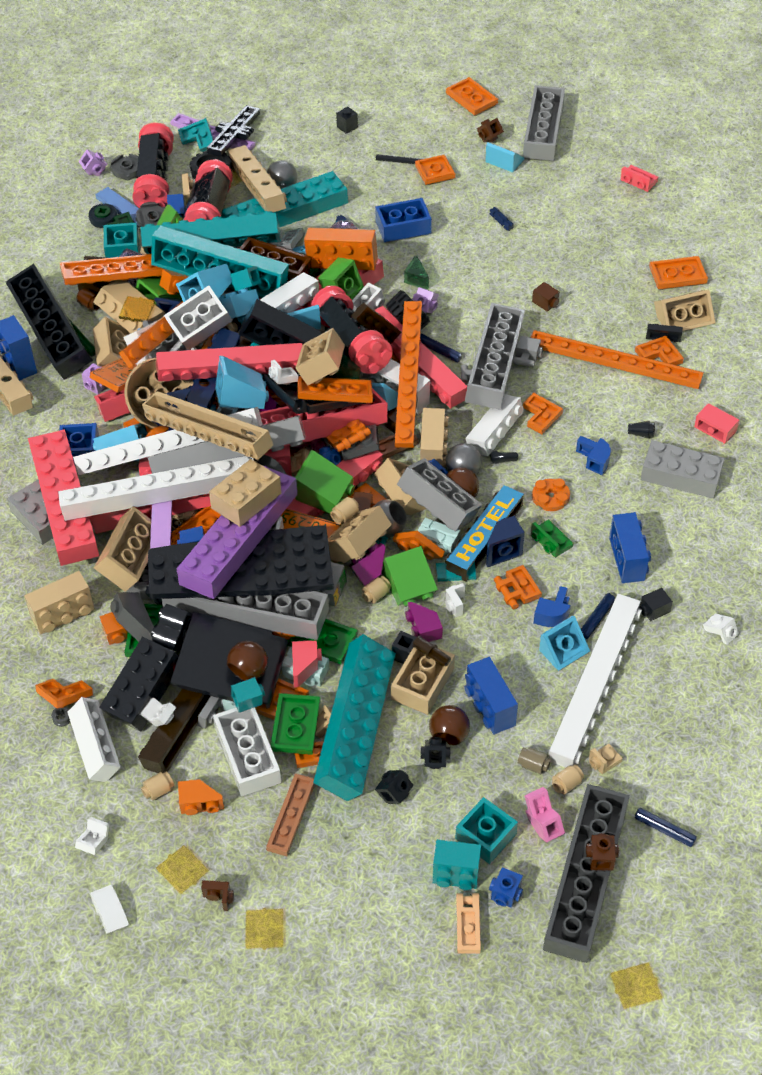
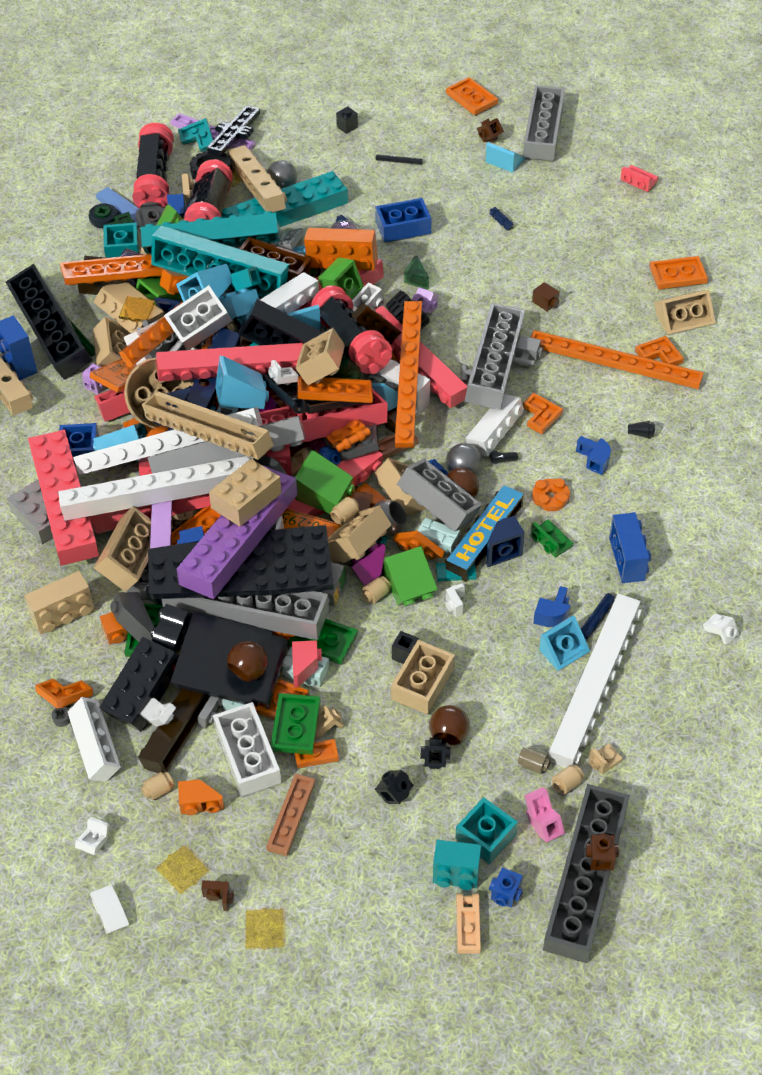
(85, 298): reddish brown brick -> none
(93, 162): lavender brick -> none
(127, 172): dark grey plate -> none
(247, 694): teal brick -> none
(354, 718): teal brick -> none
(424, 622): magenta slope -> none
(431, 651): dark brown axle -> none
(434, 435): tan brick -> none
(435, 169): orange plate -> none
(440, 348): dark blue axle -> none
(491, 695): blue brick -> none
(523, 584): orange plate -> none
(636, 985): clear yellow piece -> none
(655, 604): black brick -> none
(656, 331): black plate -> none
(665, 827): dark blue axle -> none
(682, 469): light grey brick -> none
(716, 423): coral brick -> none

